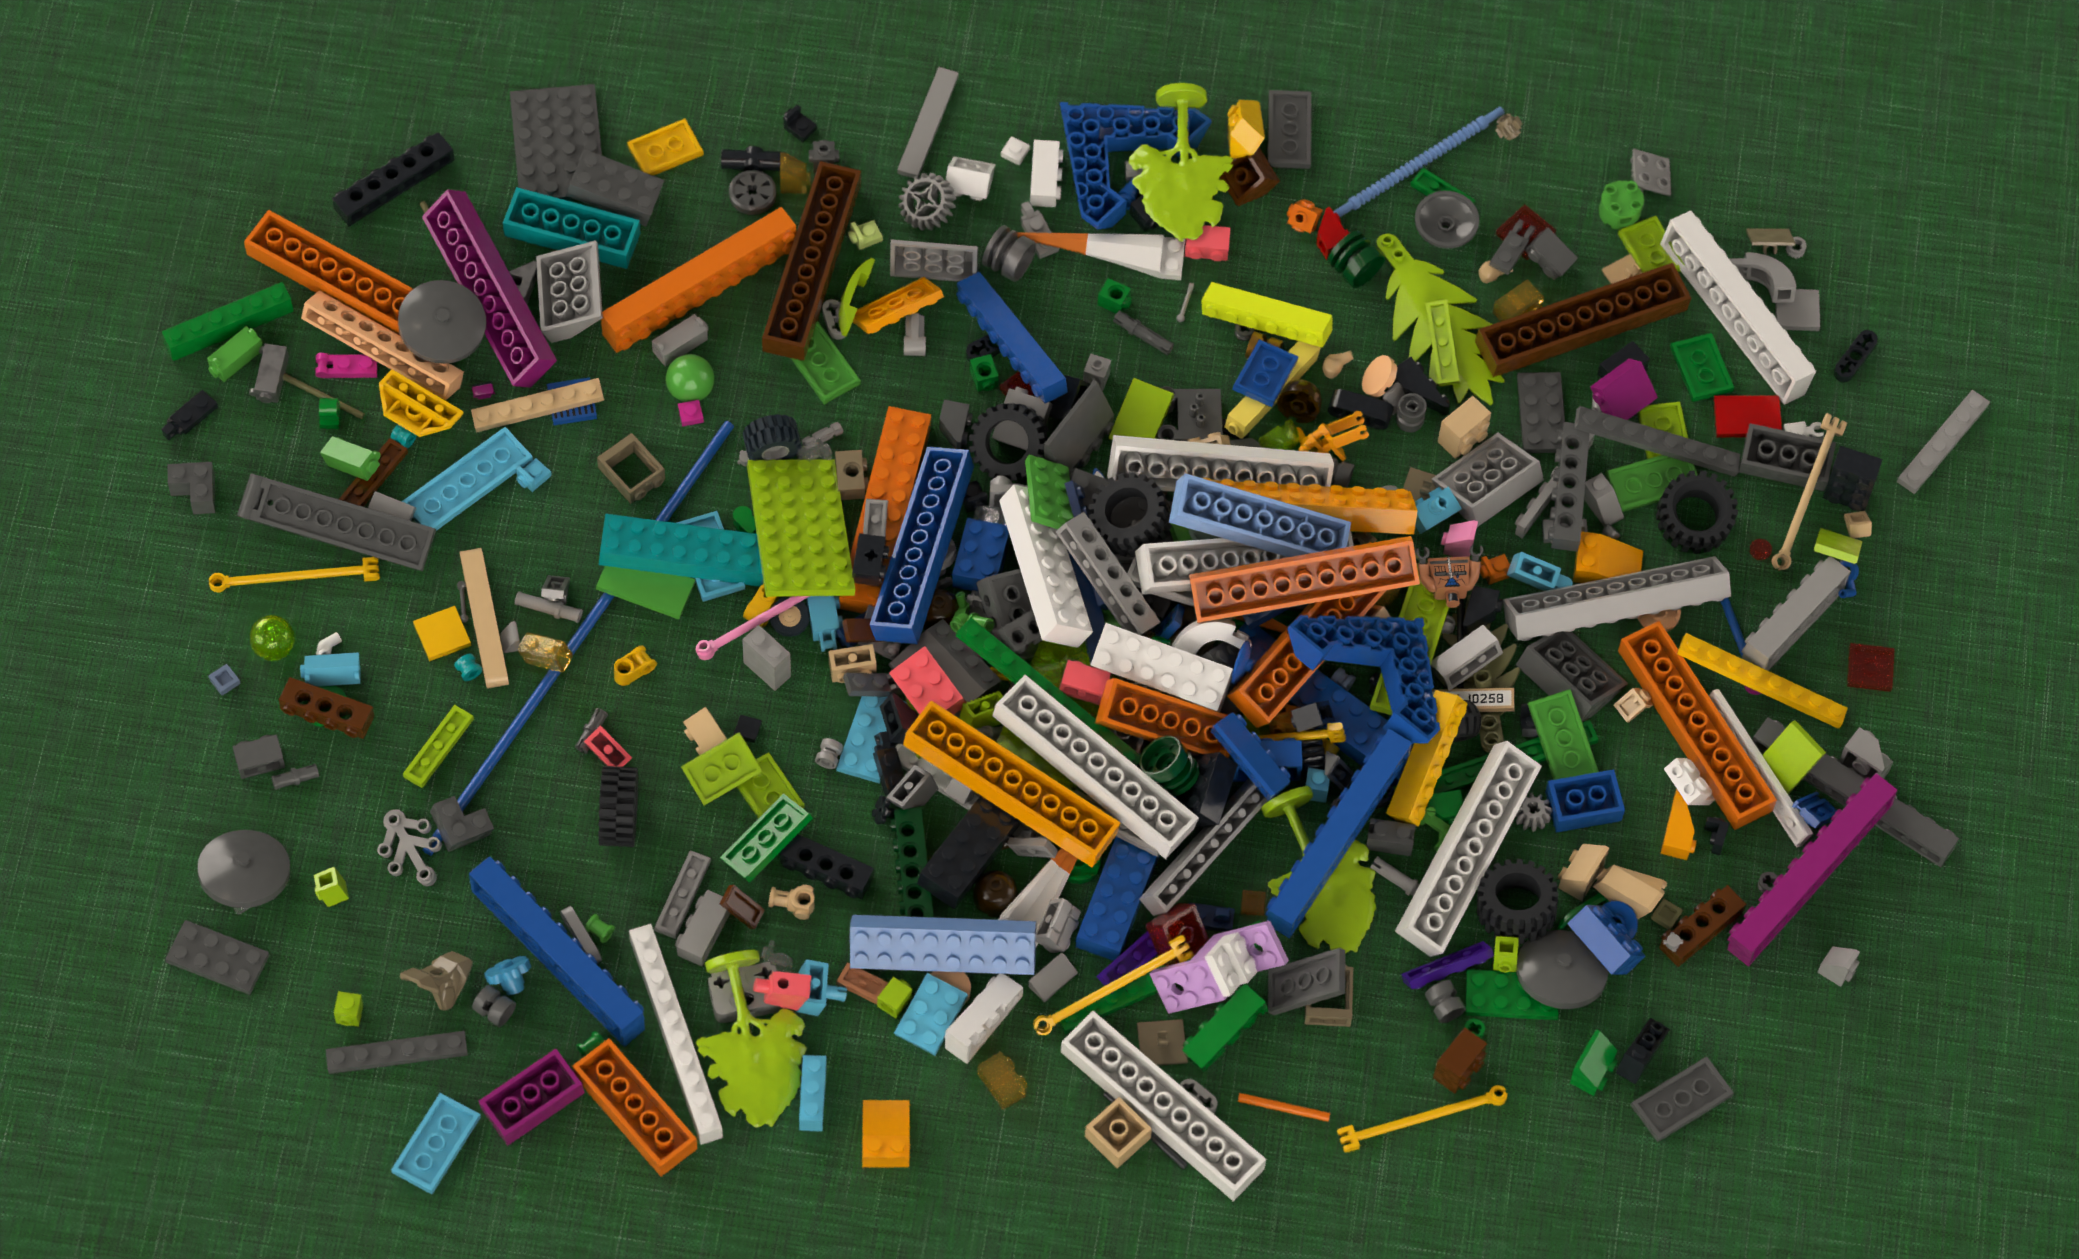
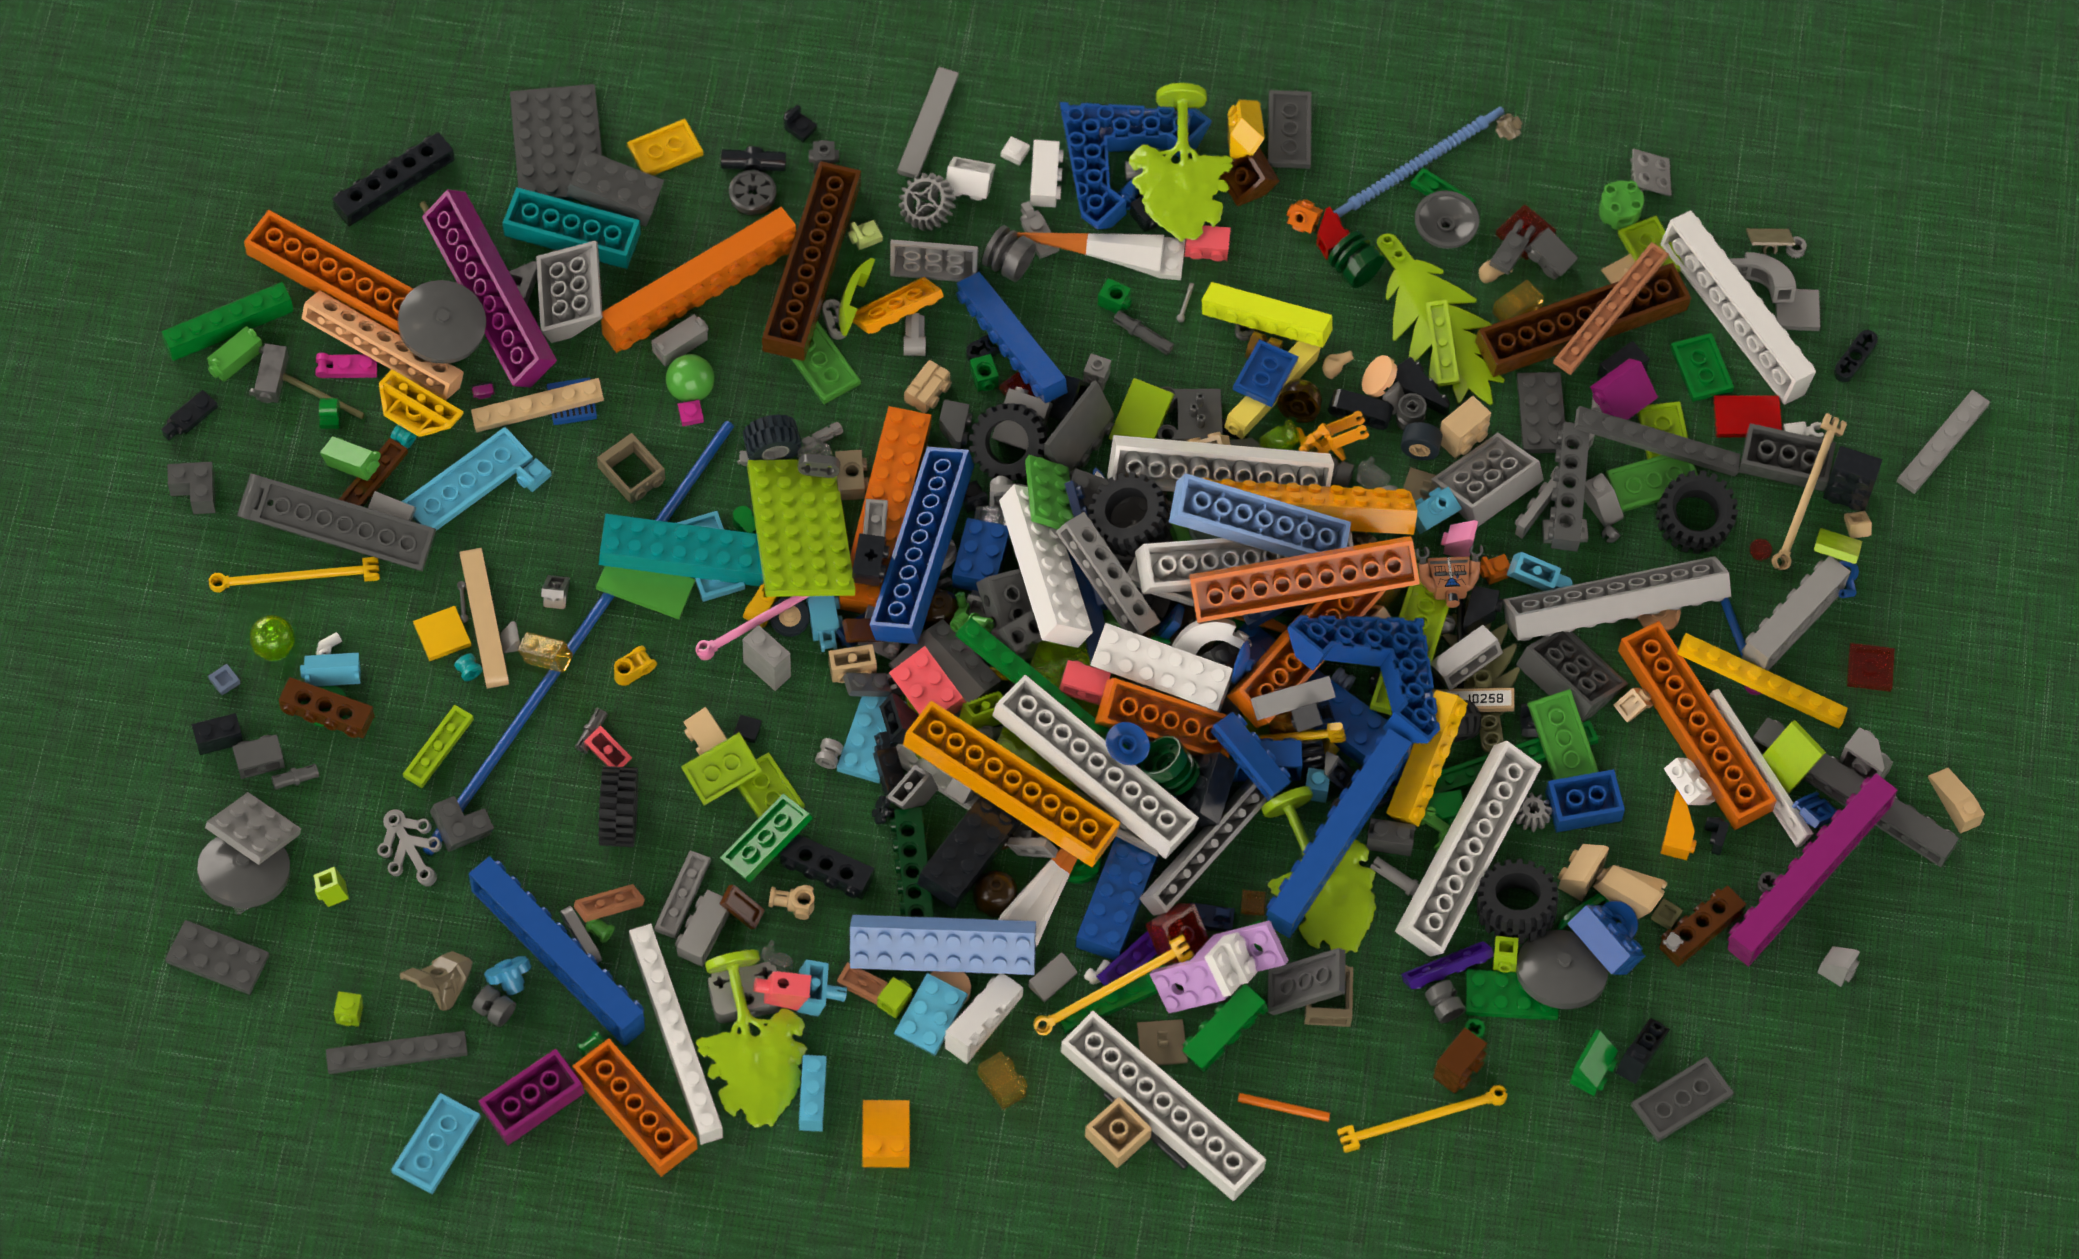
(217, 733): none -> black brick
(253, 828): none -> light grey plate
(558, 609): light grey pin -> none
(609, 903): none -> nougat plate
(793, 174): clear yellow slope -> none
(819, 465): none -> dark grey beam
(927, 387): none -> tan brick
(1057, 925): light grey brick -> none
(1091, 975): none -> white arm
(1133, 737): none -> blue dish
(1200, 1093): light grey beam -> none
(1293, 698): none -> light grey tile
(1372, 476): none -> clear bracket
(1421, 441): none -> black wheel
(1604, 558): light orange slope -> none
(1611, 308): none -> nougat tile
(1957, 800): none -> tan slope

